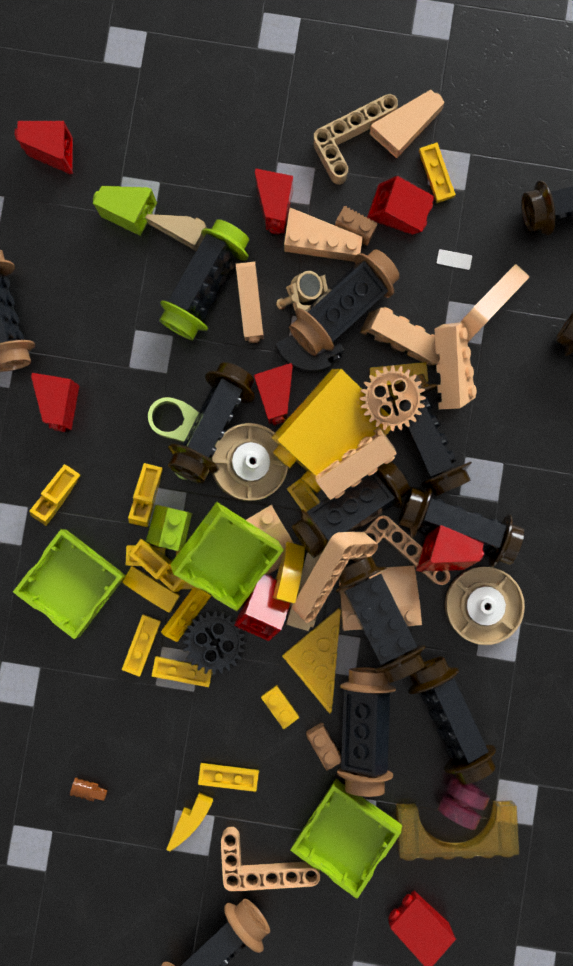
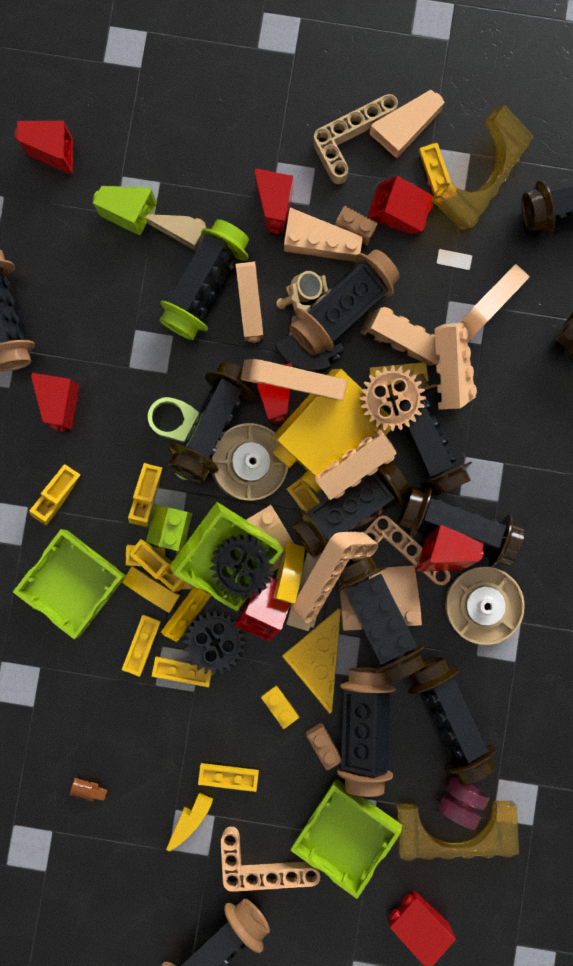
(257, 575): none -> black gear
(293, 378): none -> light nougat beam
(510, 141): none -> clear yellow arch

